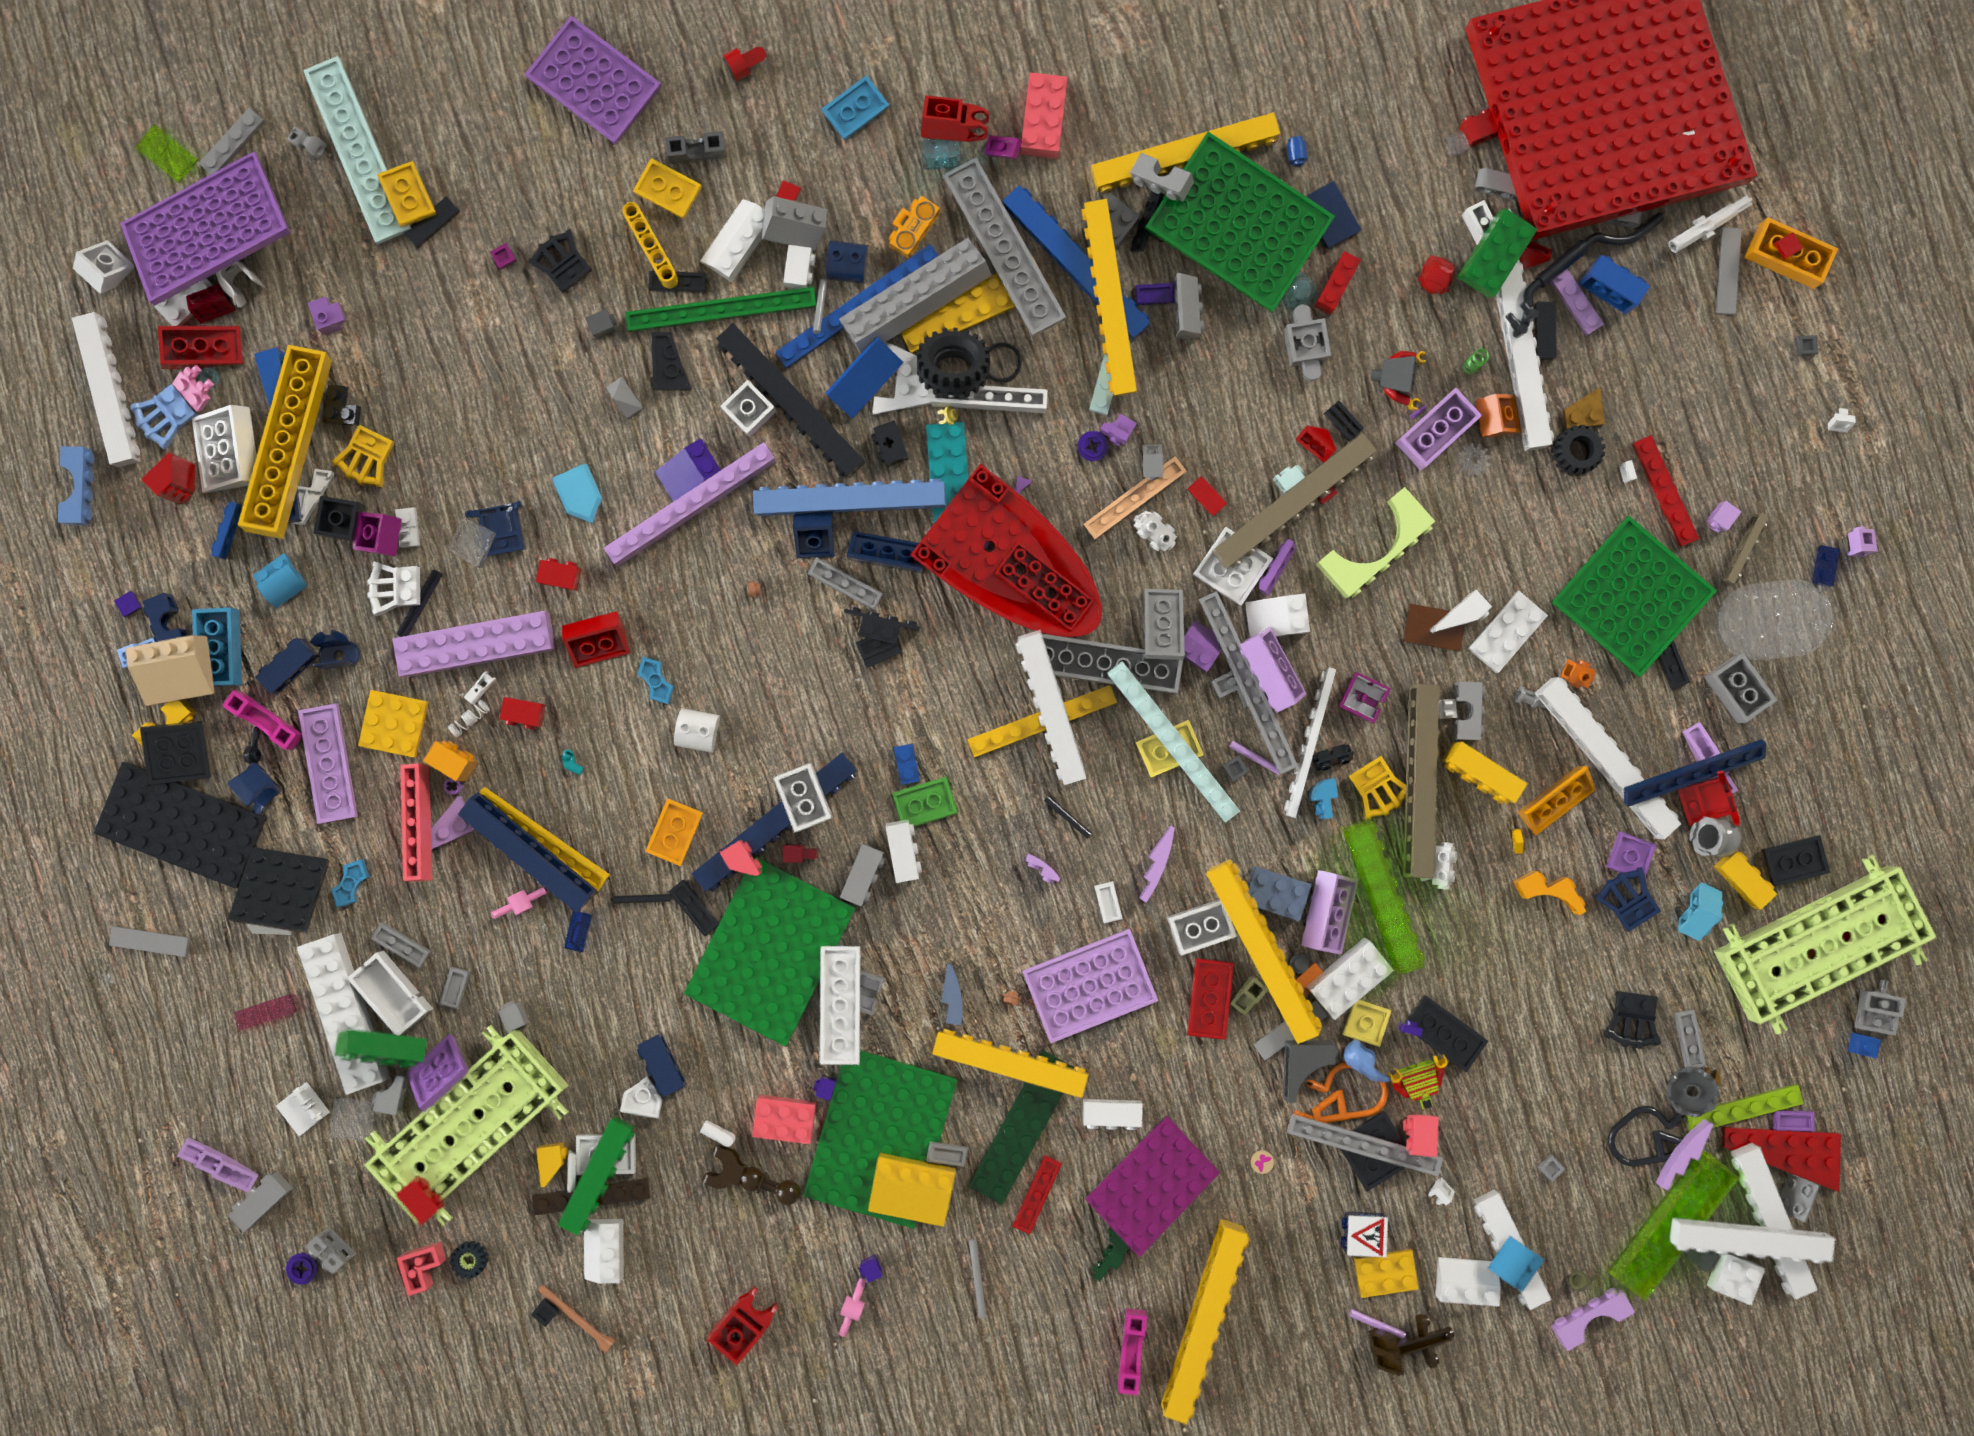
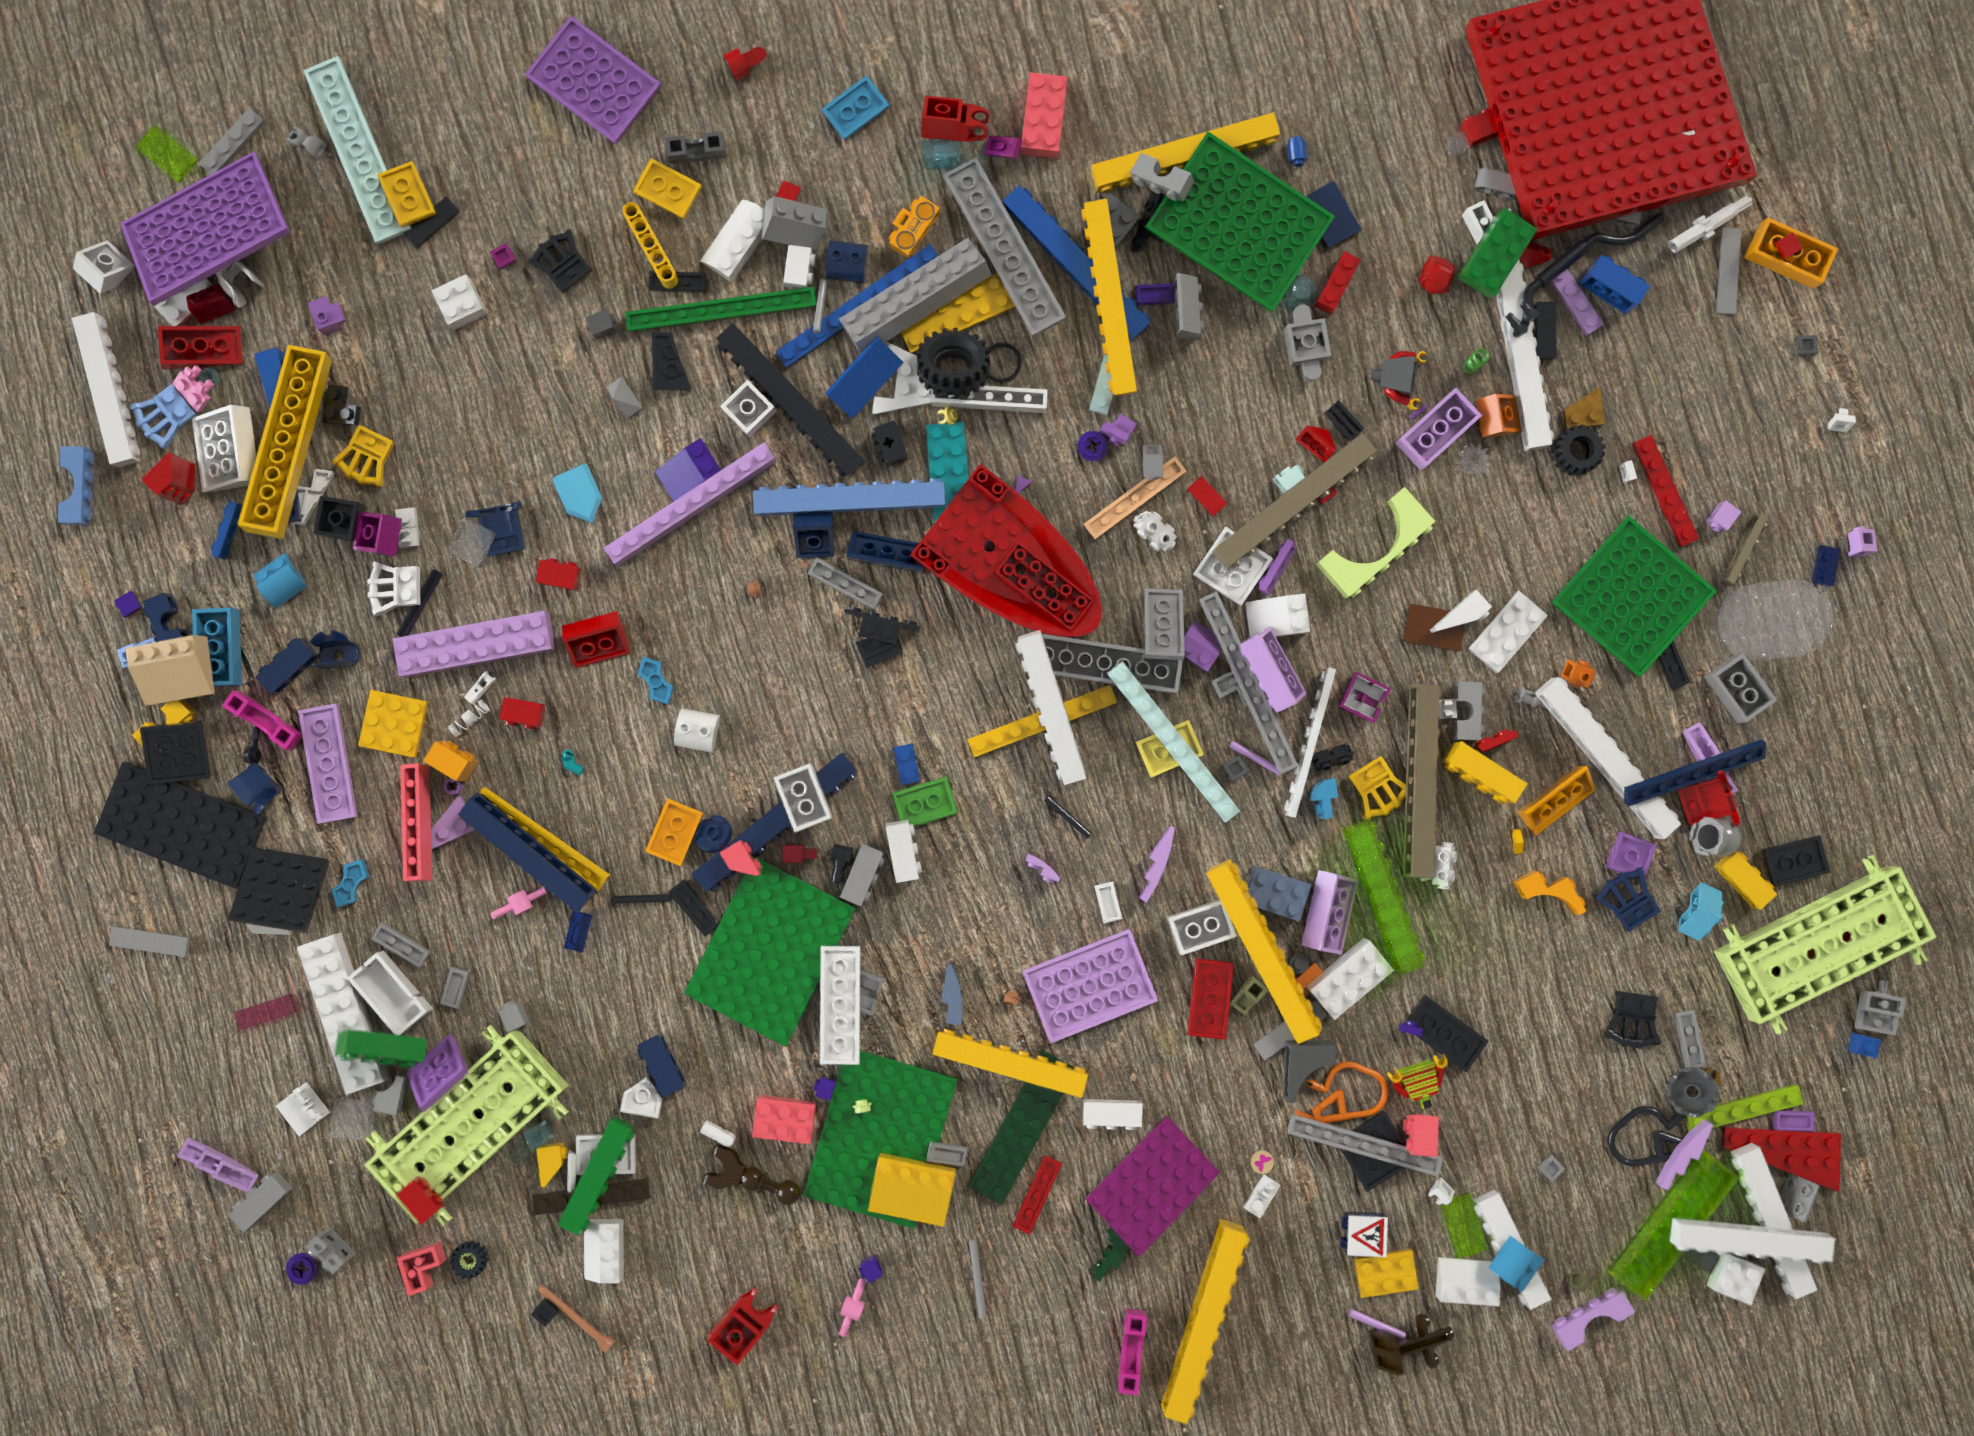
(459, 302): none -> white brick
(538, 1135): none -> clear light blue brick
(713, 834): none -> dark blue tile
(841, 857): none -> black pin
(862, 1106): none -> yellowish green plate
(1261, 1196): none -> white plate
(1363, 1061): medium blue hair -> none
(1366, 1022): light yellow tile -> none
(1463, 1226): none -> clear neon green piece
(1499, 739): none -> red plate

